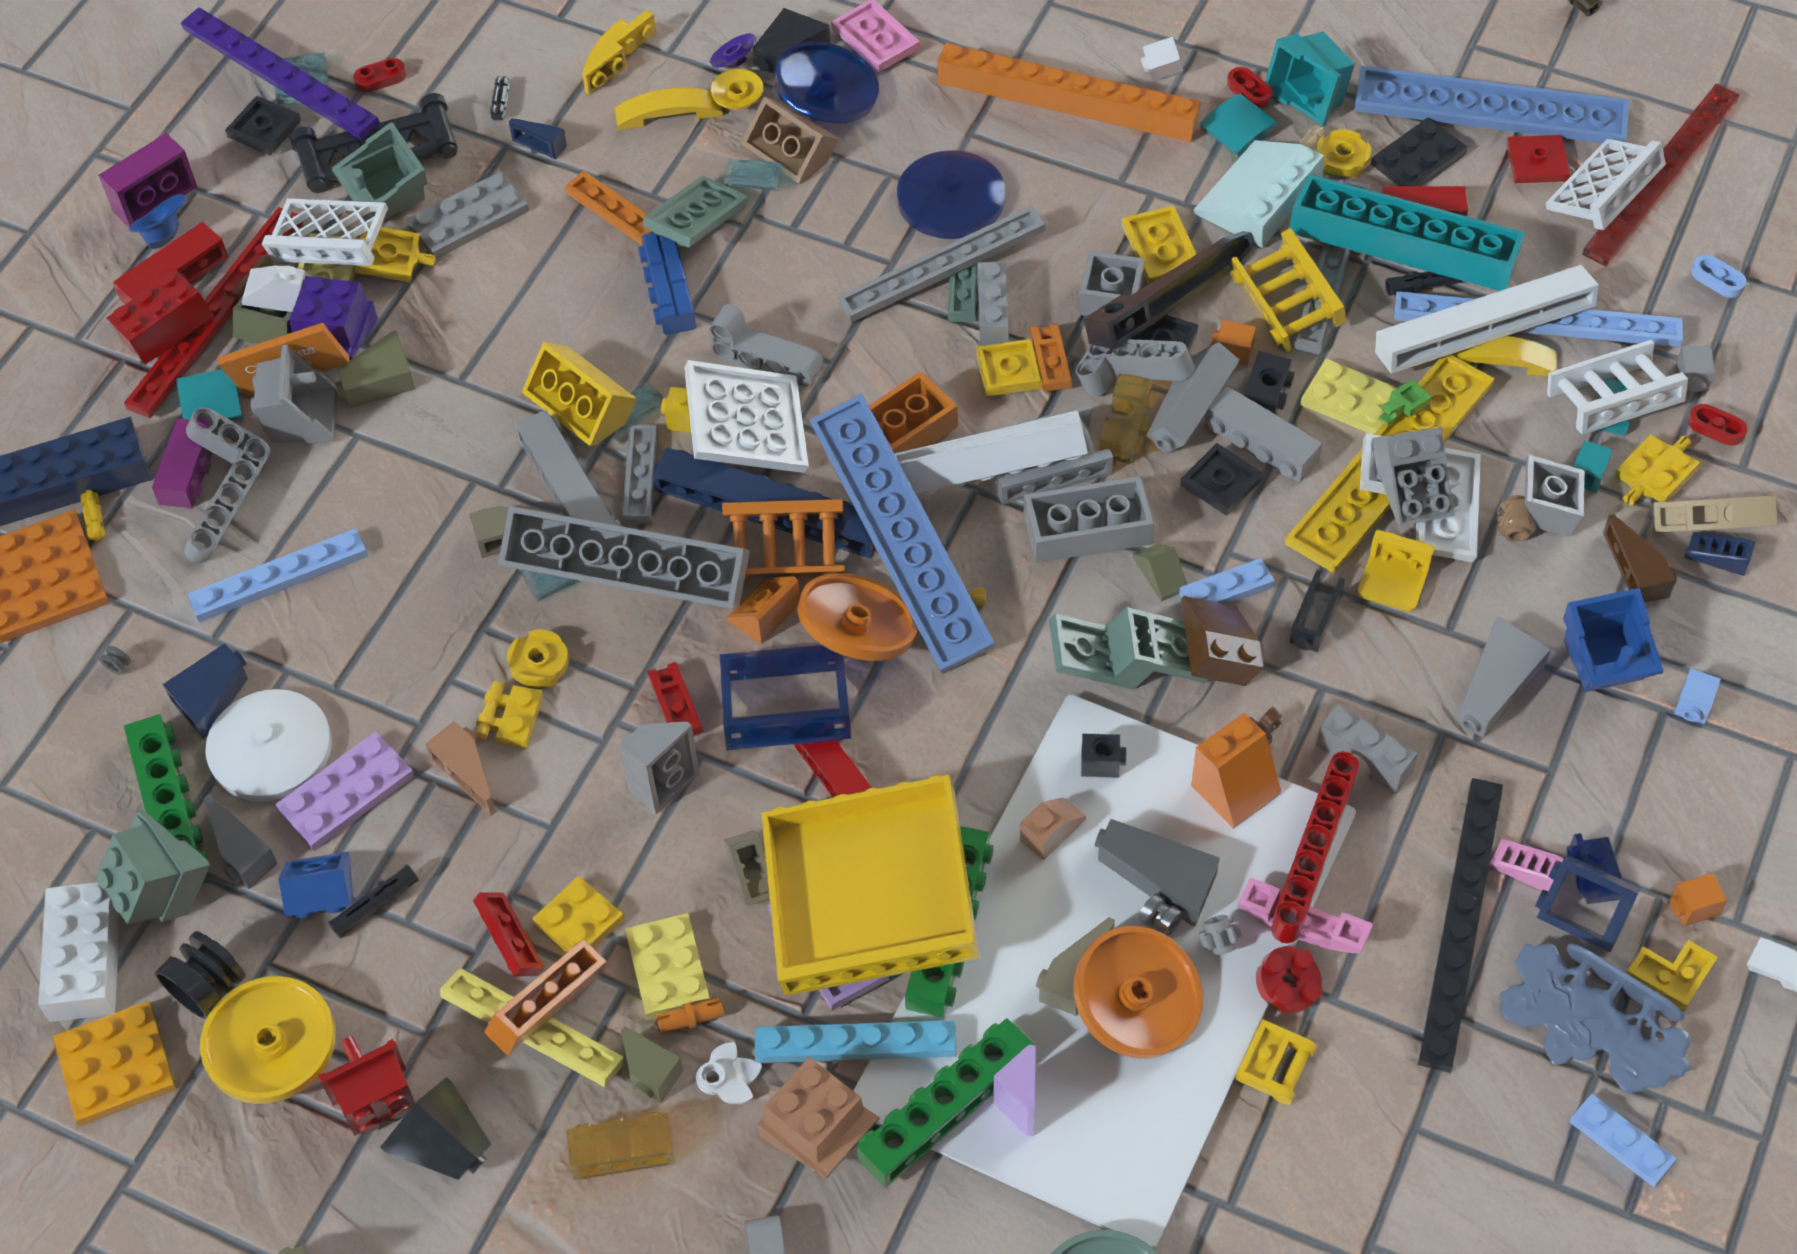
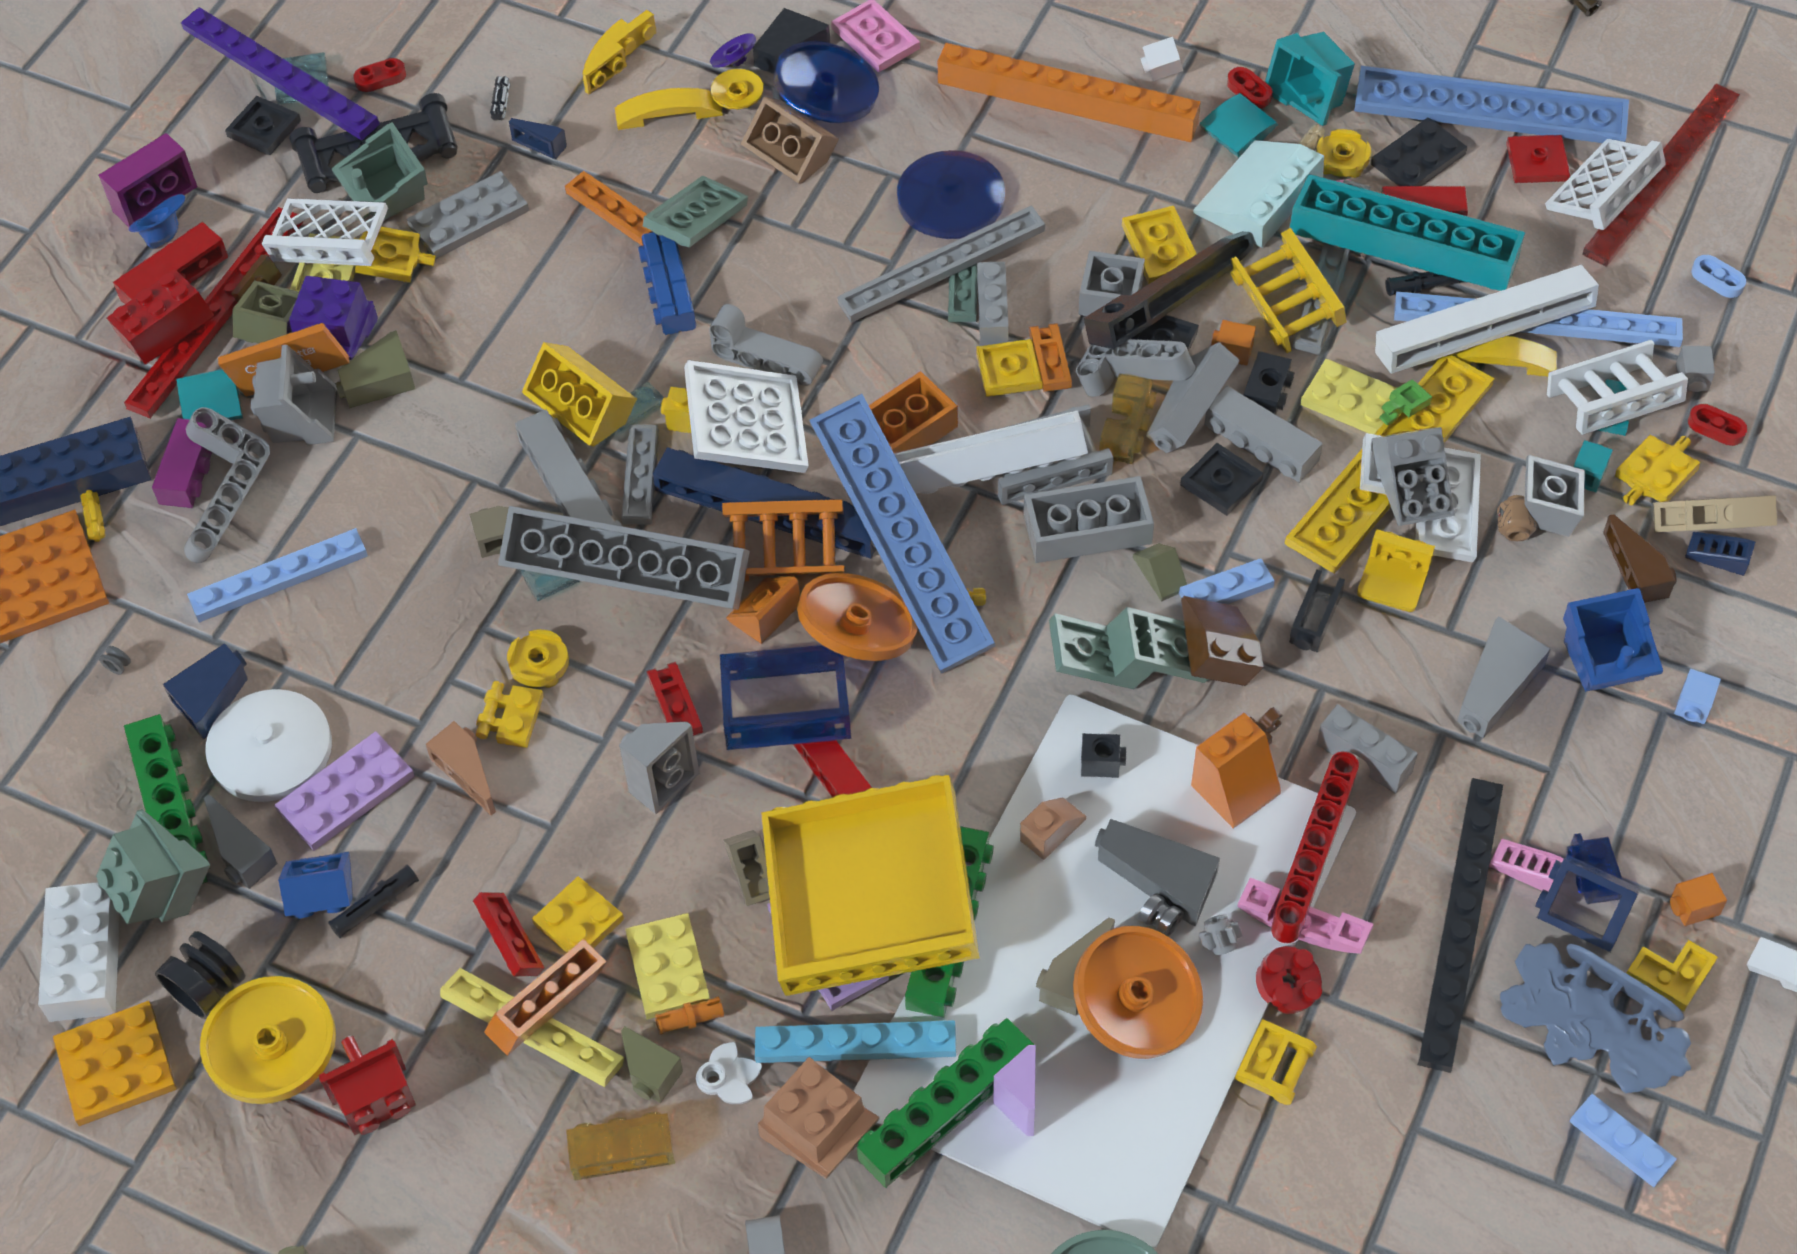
(273, 287): white slope -> none
(440, 1134): black slope -> none
(753, 174): clear light blue plate -> none

